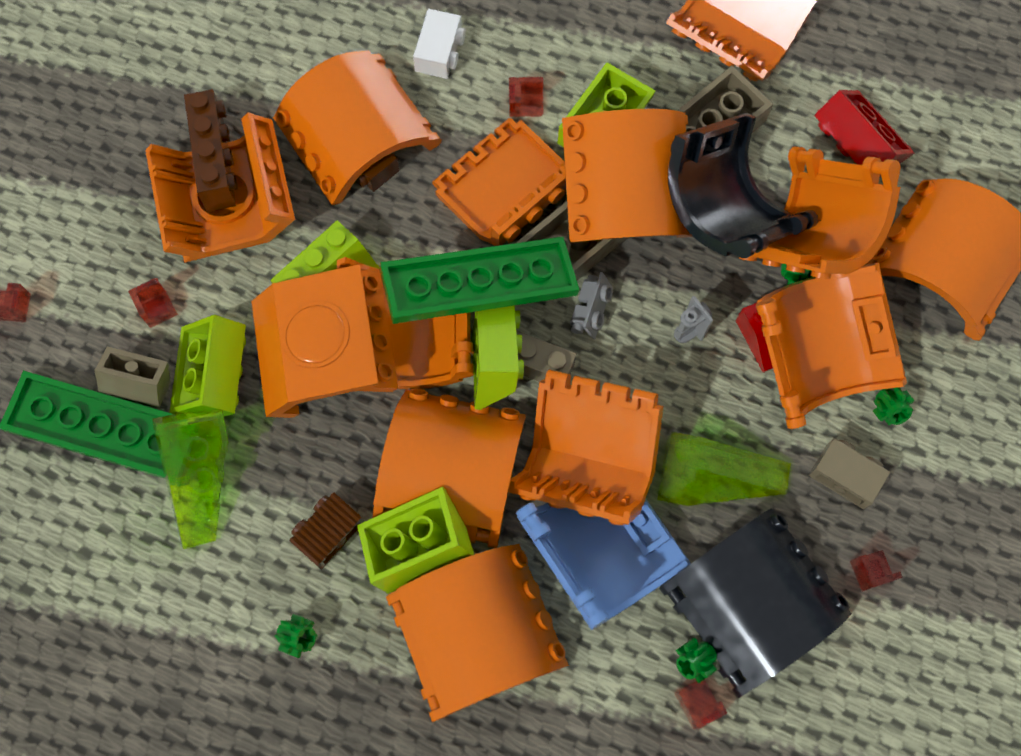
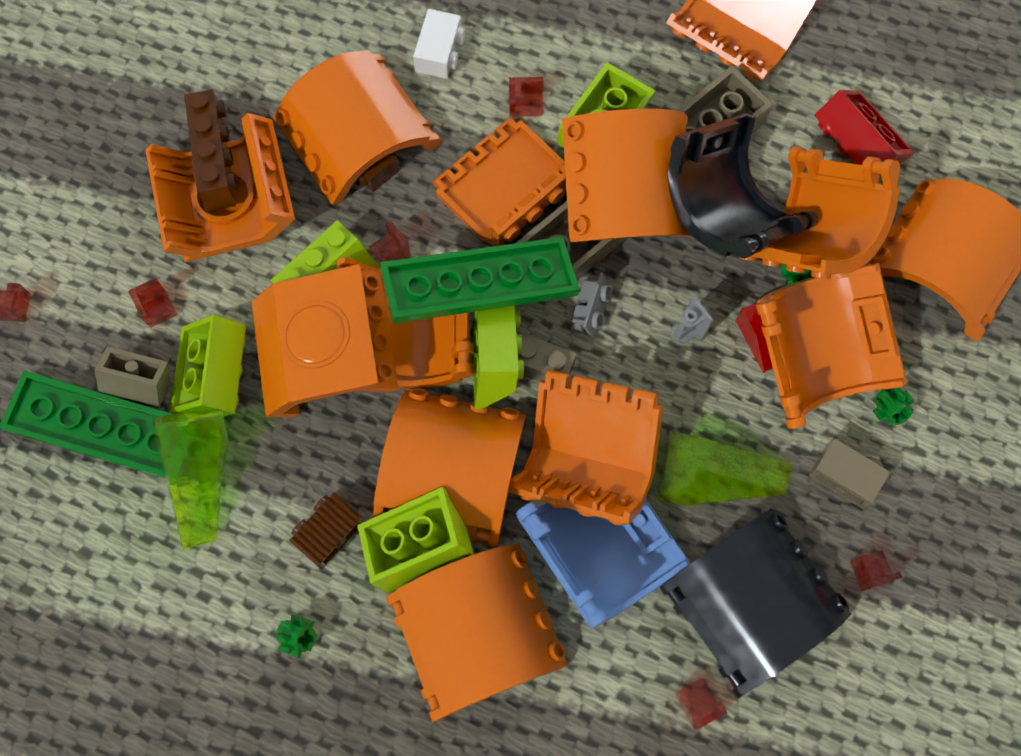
(391, 246): none -> clear red panel
(696, 660): green gear -> none

